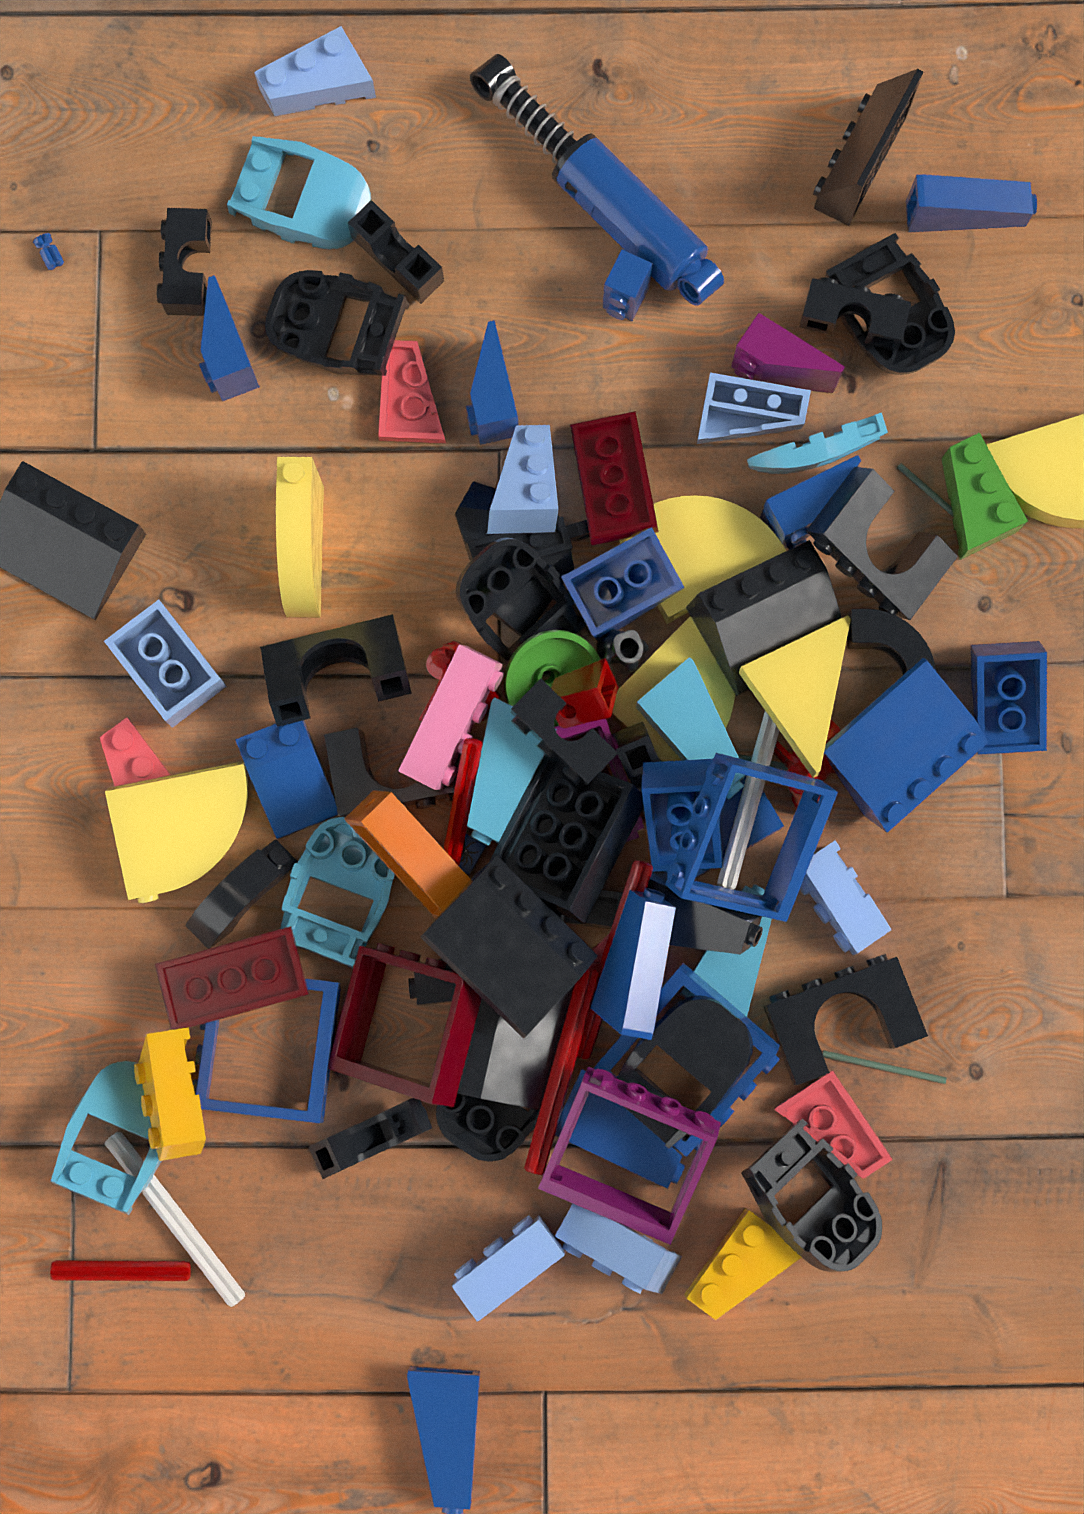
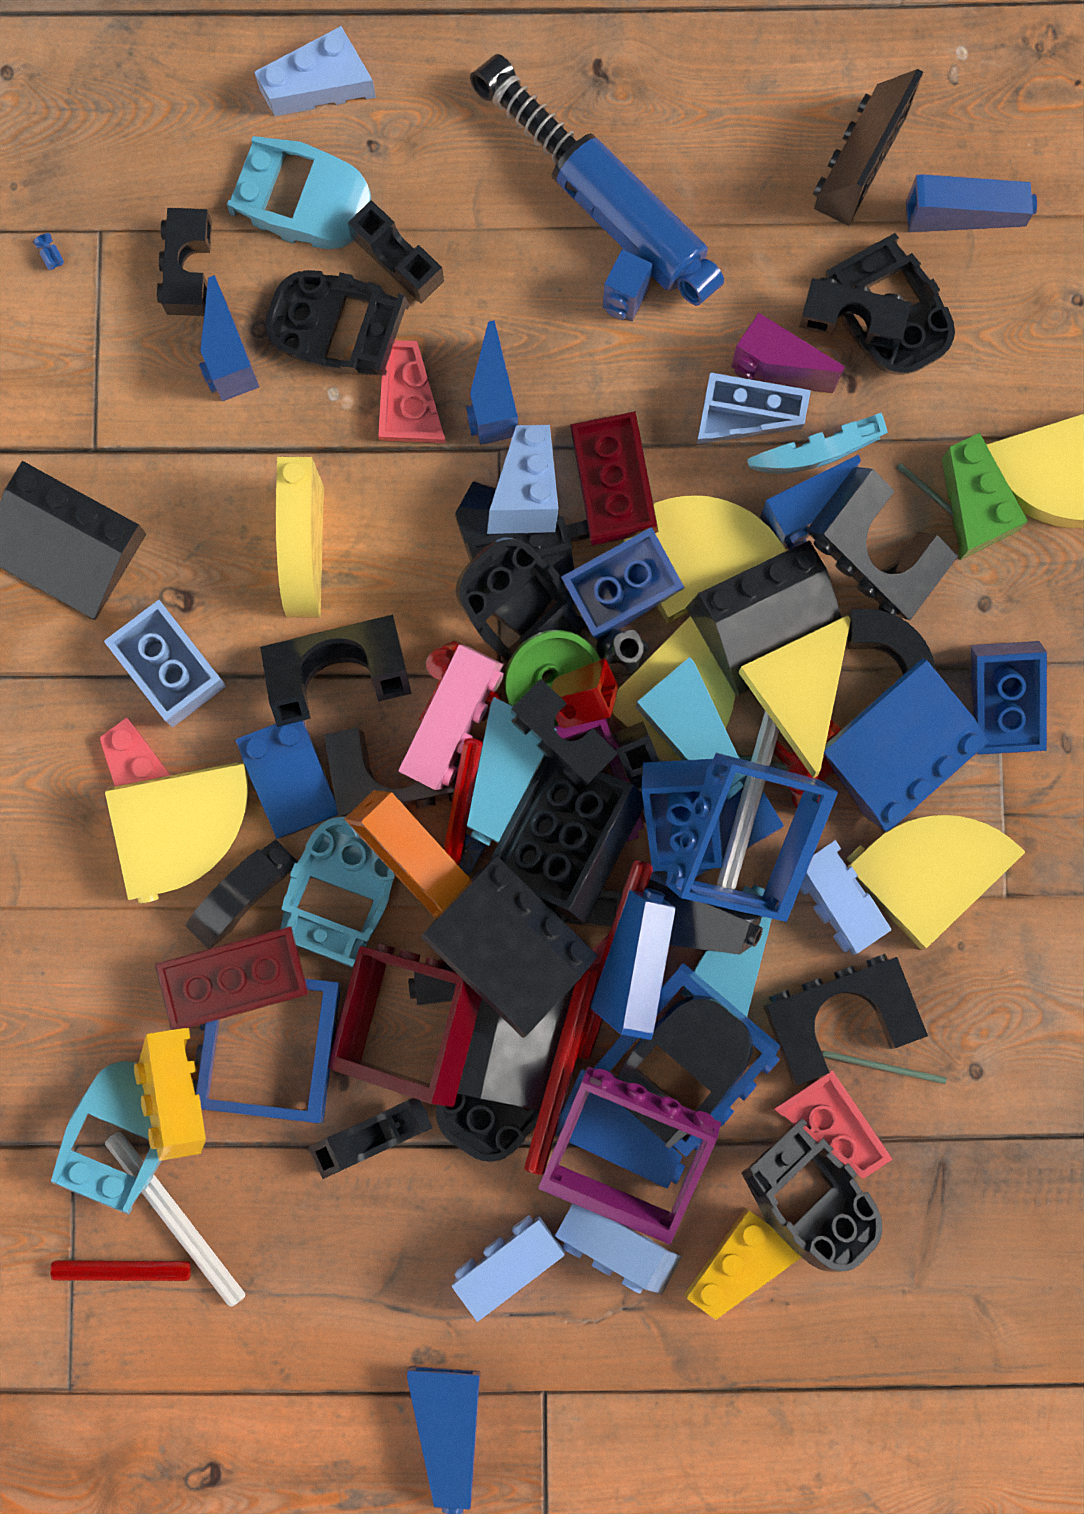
(932, 871): none -> light yellow brick

